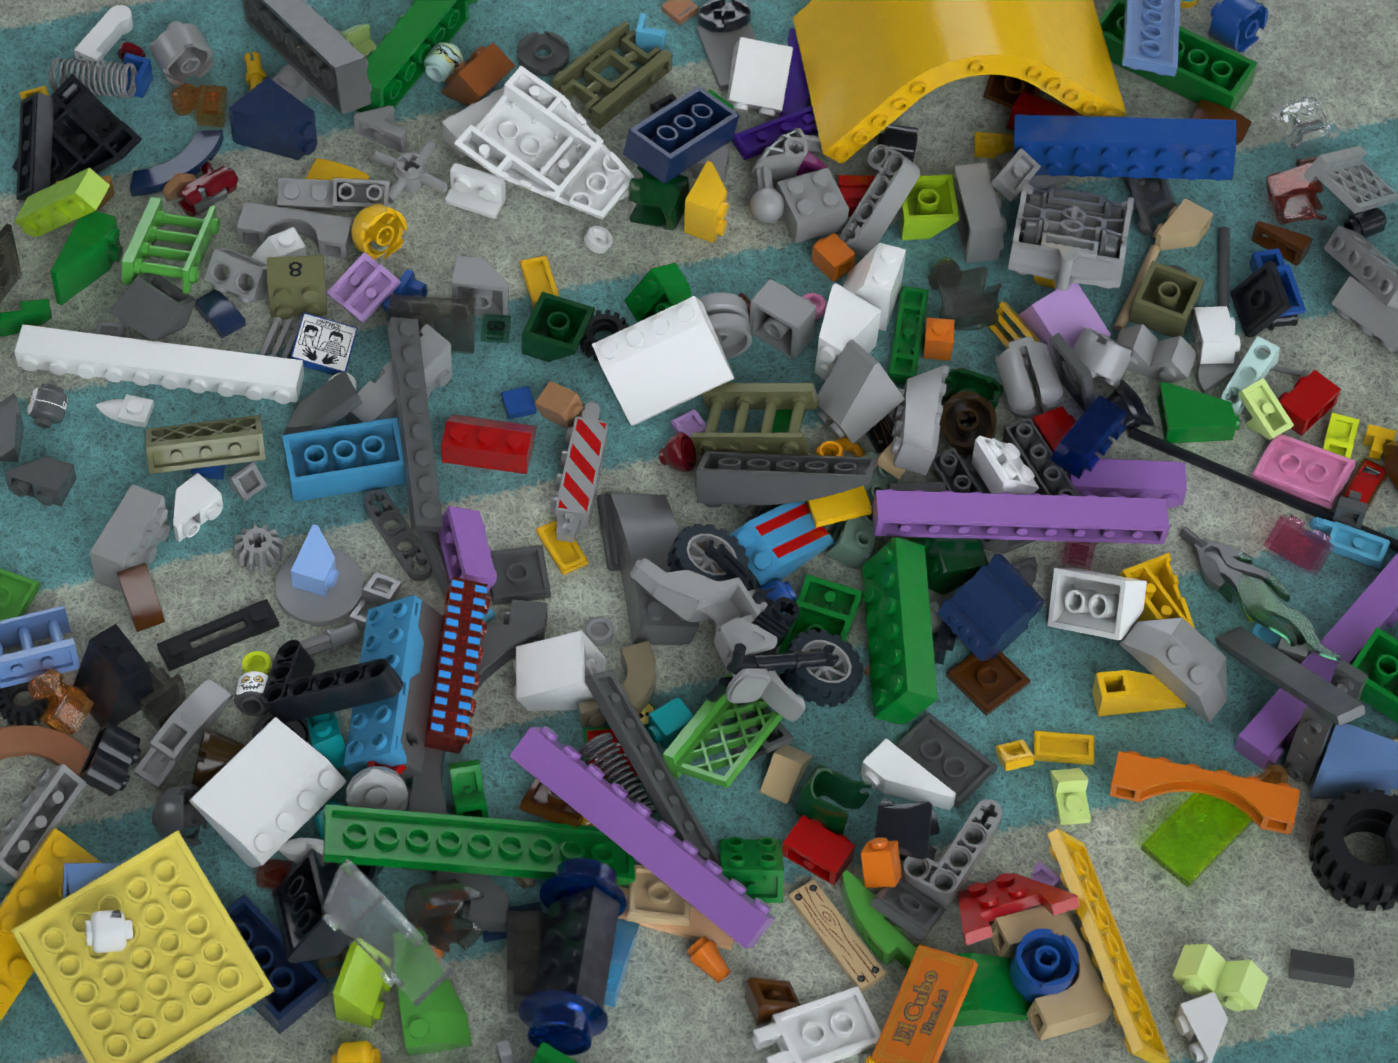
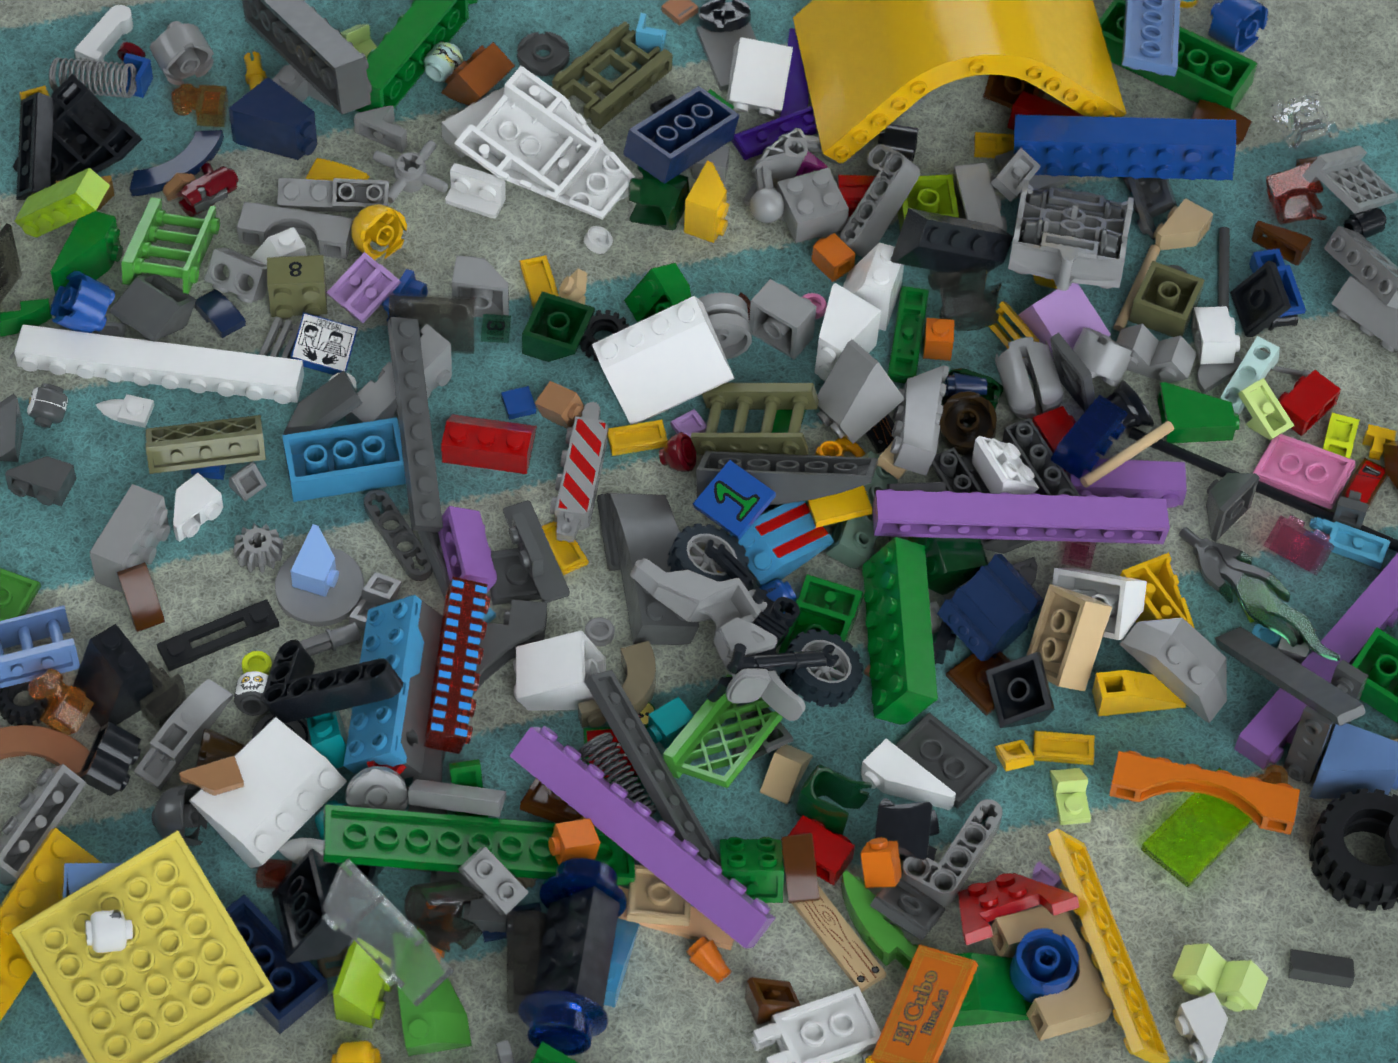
(82, 303): none -> blue brick
(215, 776): none -> medium nougat tile
(456, 797): none -> light grey slope
(493, 880): none -> light grey brick
(535, 551): none -> dark grey bracket
(574, 287): none -> tan bracket
(574, 840): none -> orange brick
(637, 437): none -> yellow tile
(734, 499): none -> blue tile
(800, 868): none -> reddish brown slope
(949, 243): none -> black slope
(960, 383): none -> dark blue cone
(1020, 691): none -> black slope
(1069, 636): none -> tan slope
(1127, 454): none -> tan bar
(1229, 501): none -> dark grey slope

